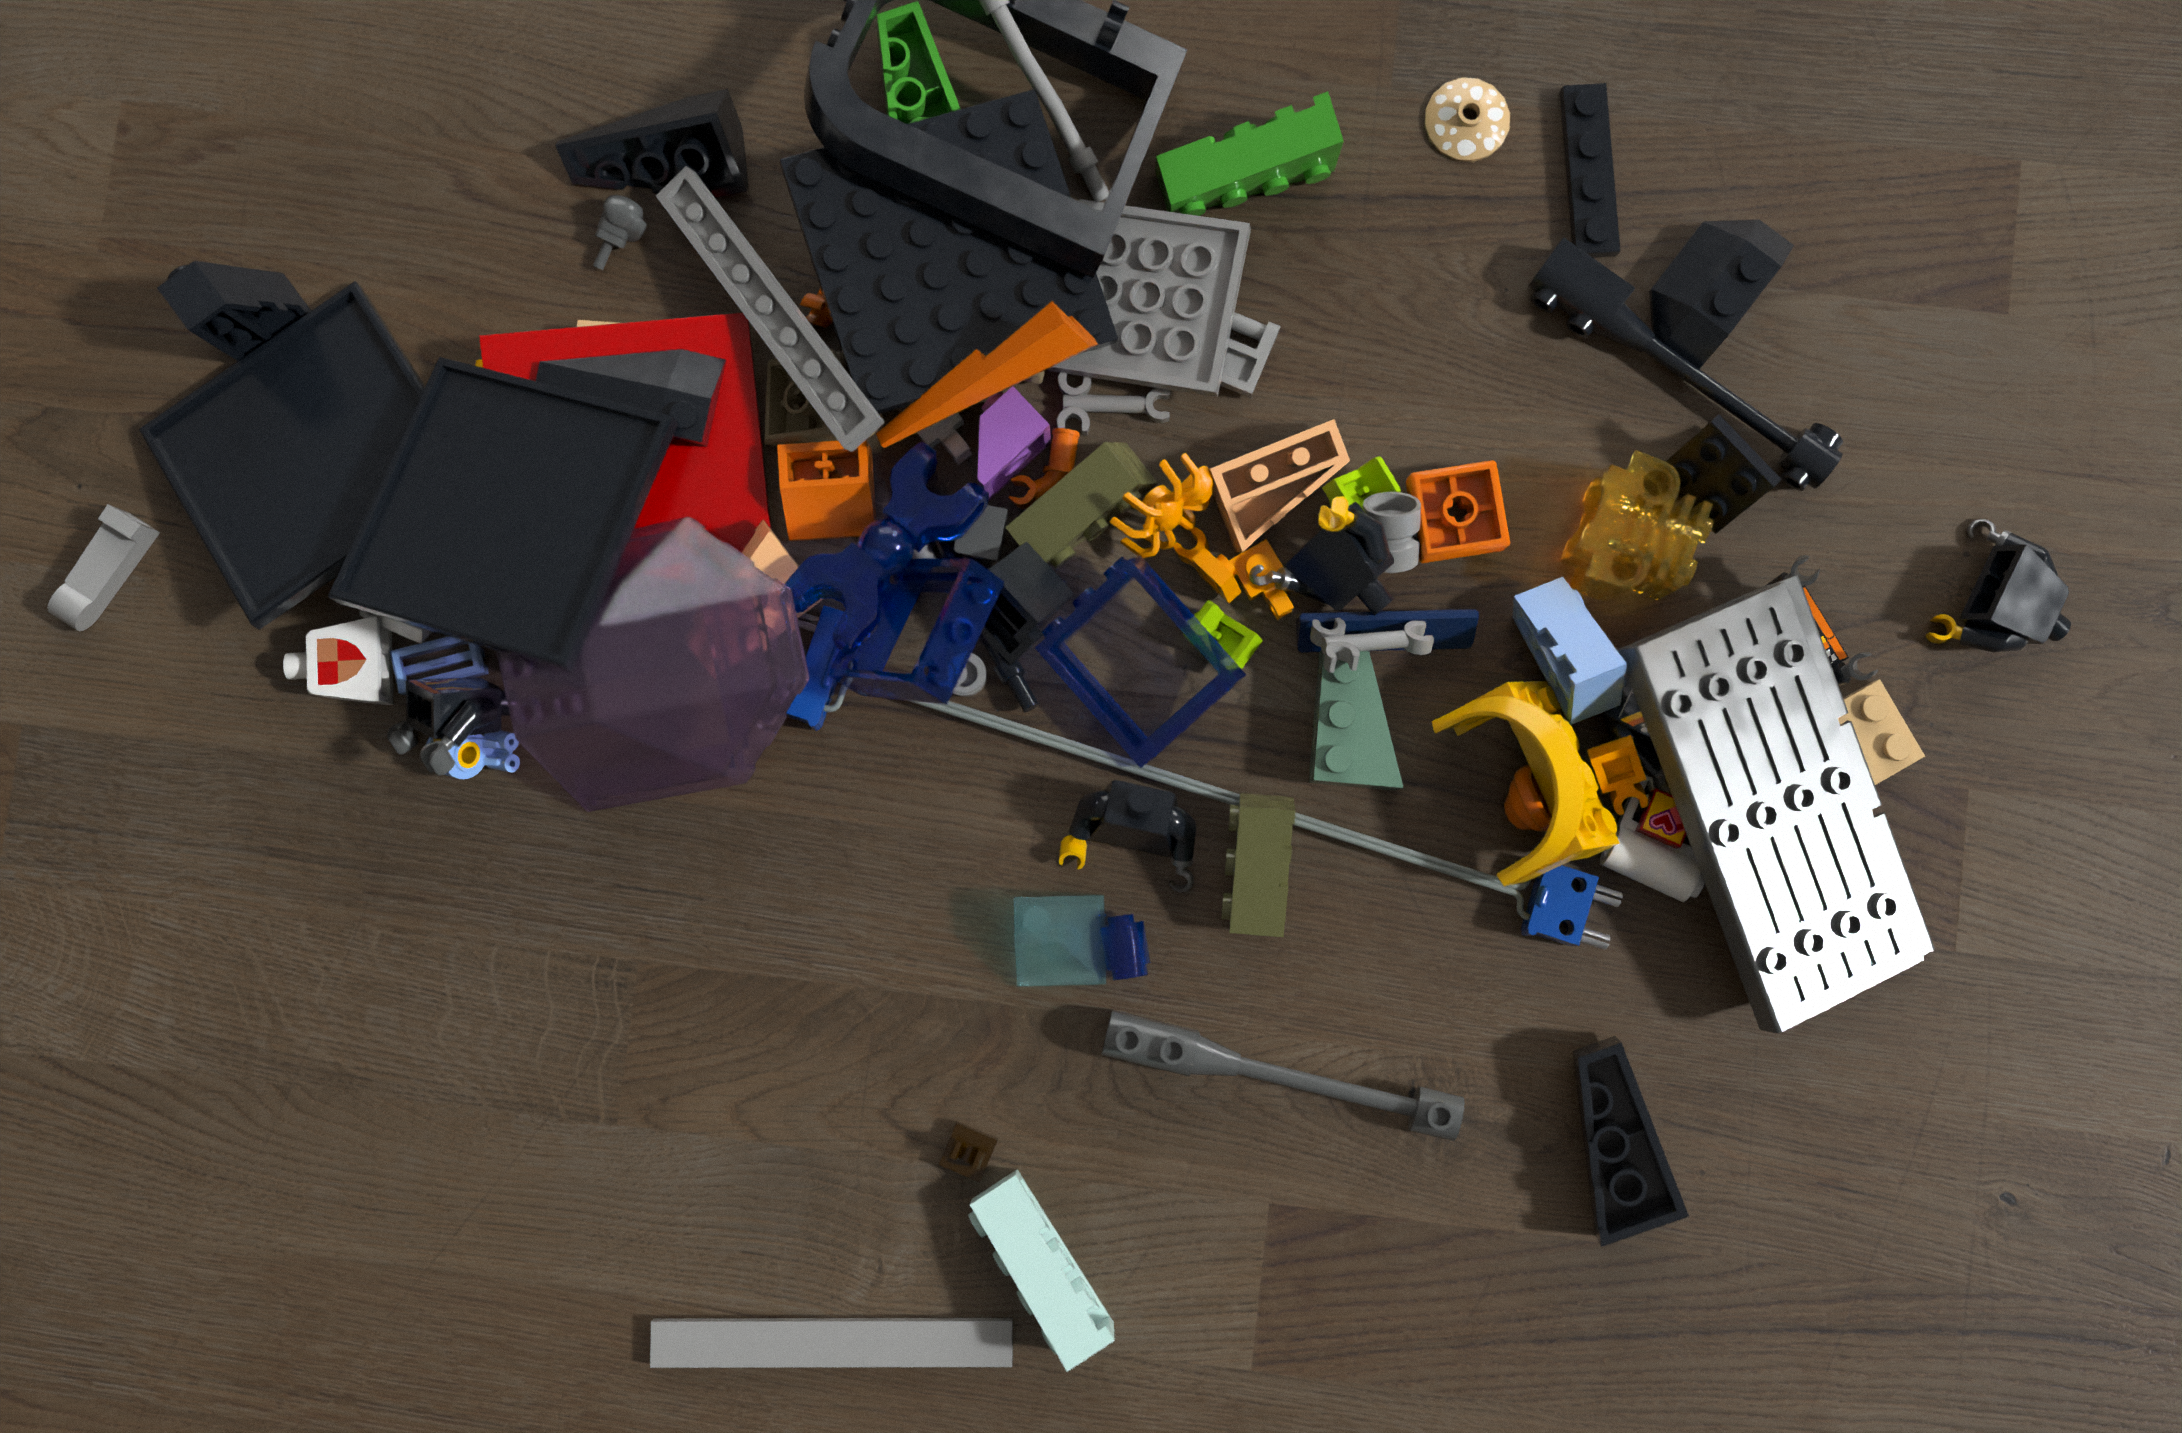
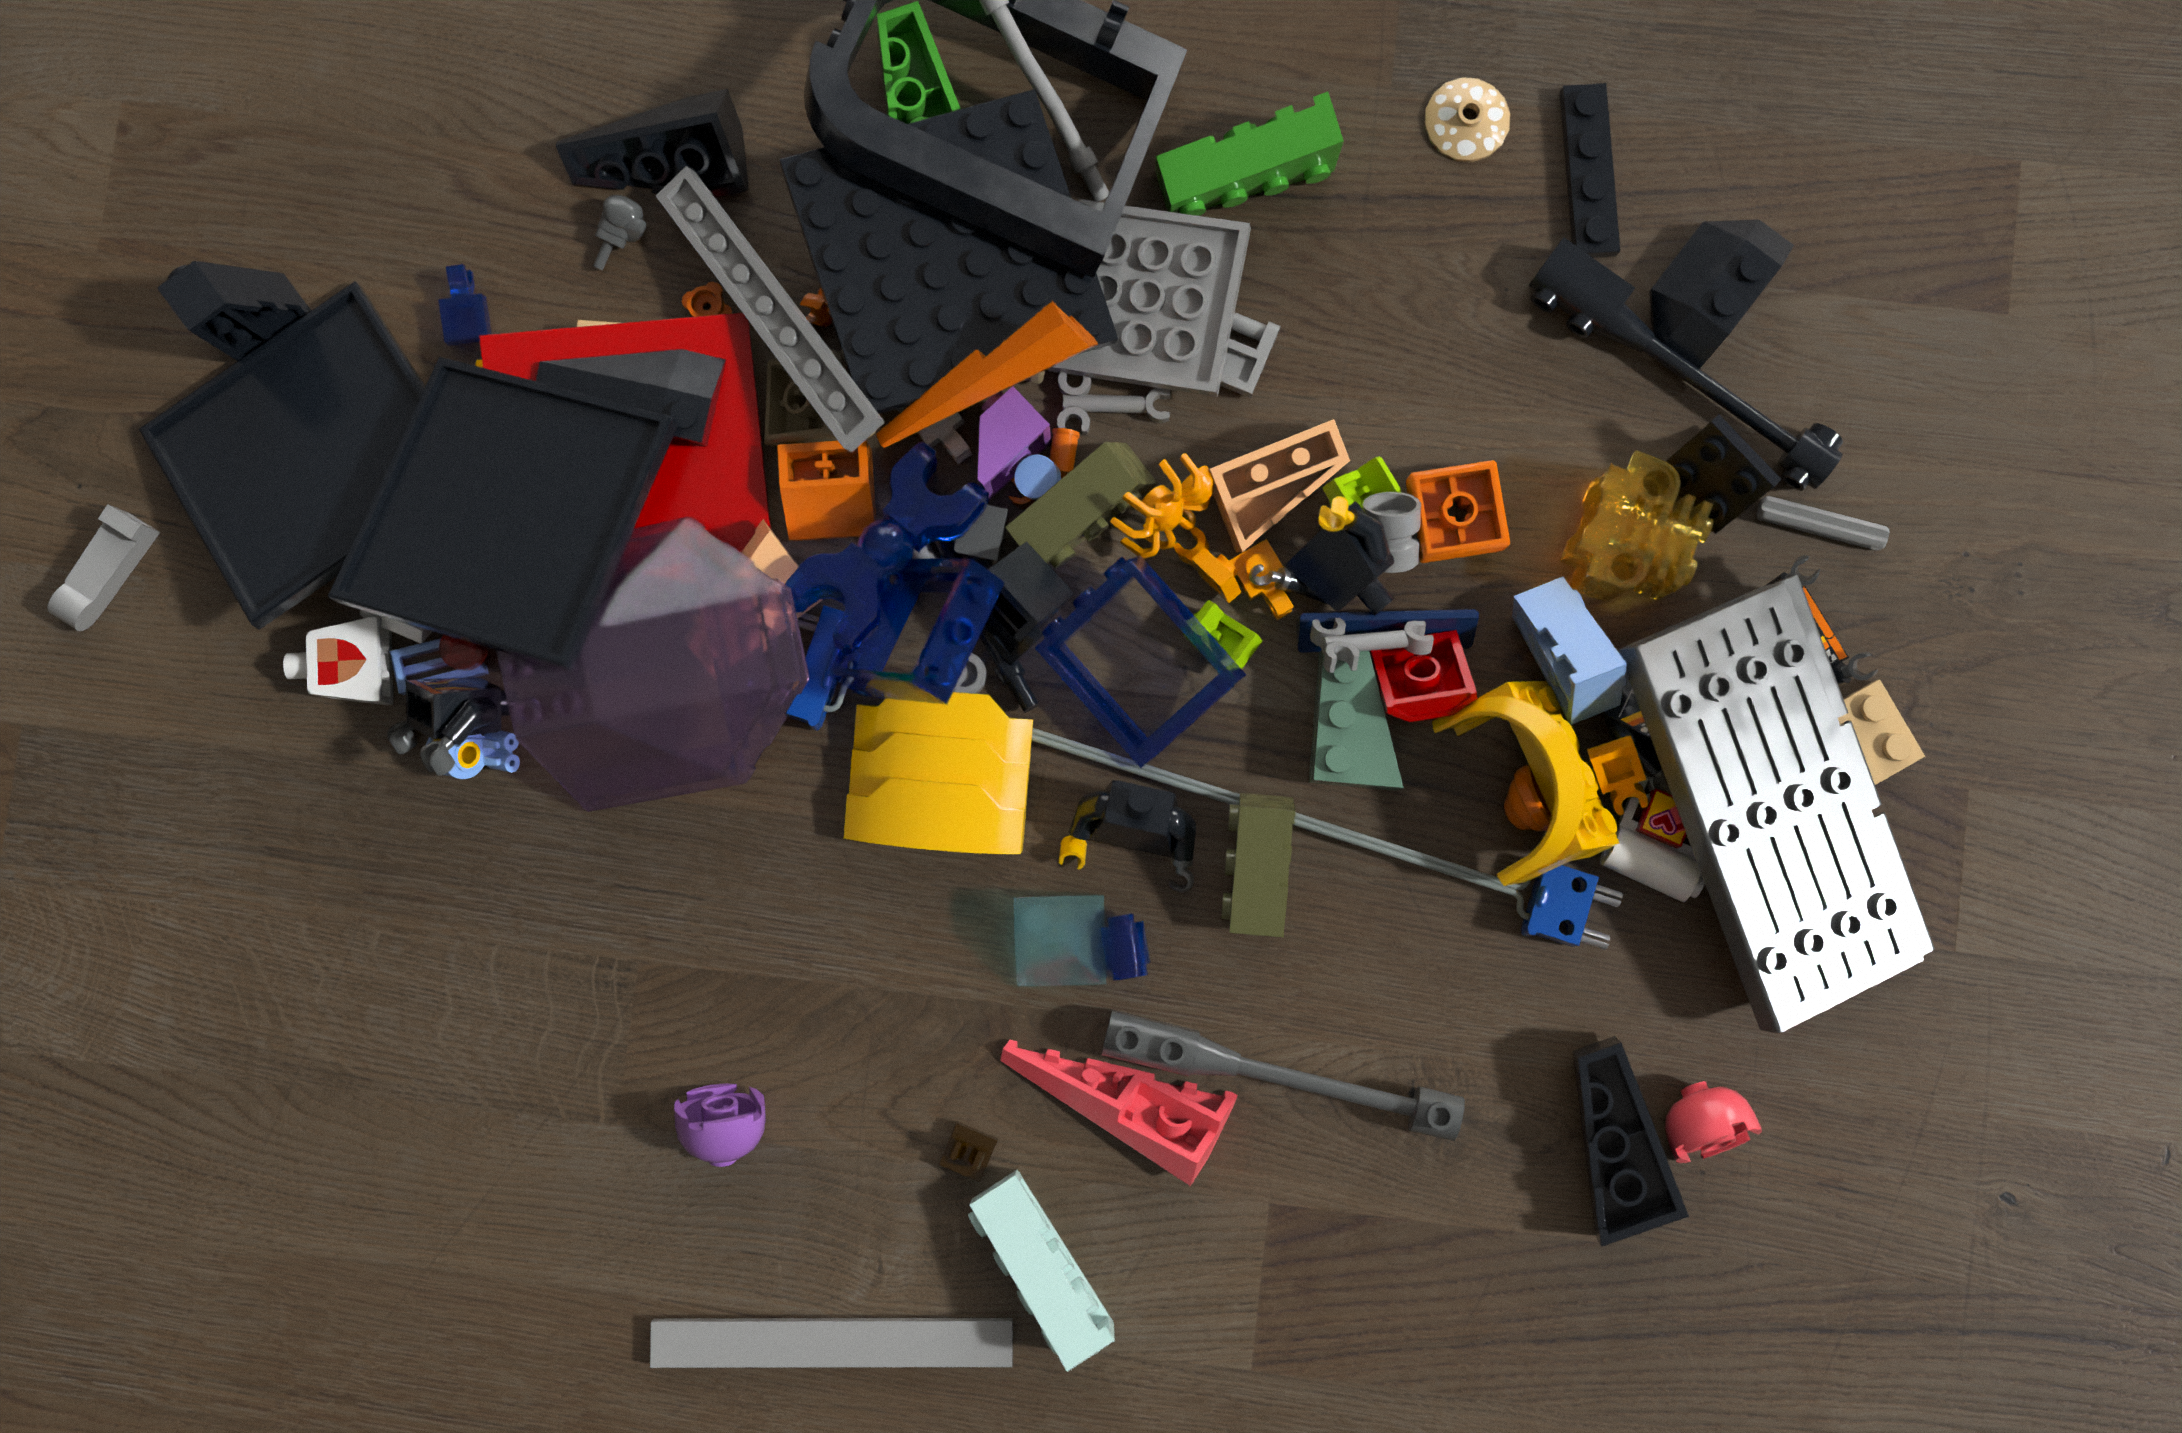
(461, 654): none -> clear red tile
(463, 314): none -> clear blue plate
(701, 295): none -> orange plate
(720, 1123): none -> medium lavender cylinder
(939, 776): none -> yellow slope
(1036, 476): none -> light blue tile
(1156, 1118): none -> coral wedge
(1427, 684): none -> red slope
(1709, 1121): none -> coral cylinder
(1822, 523): none -> light grey axle
(2013, 599): black torso -> none

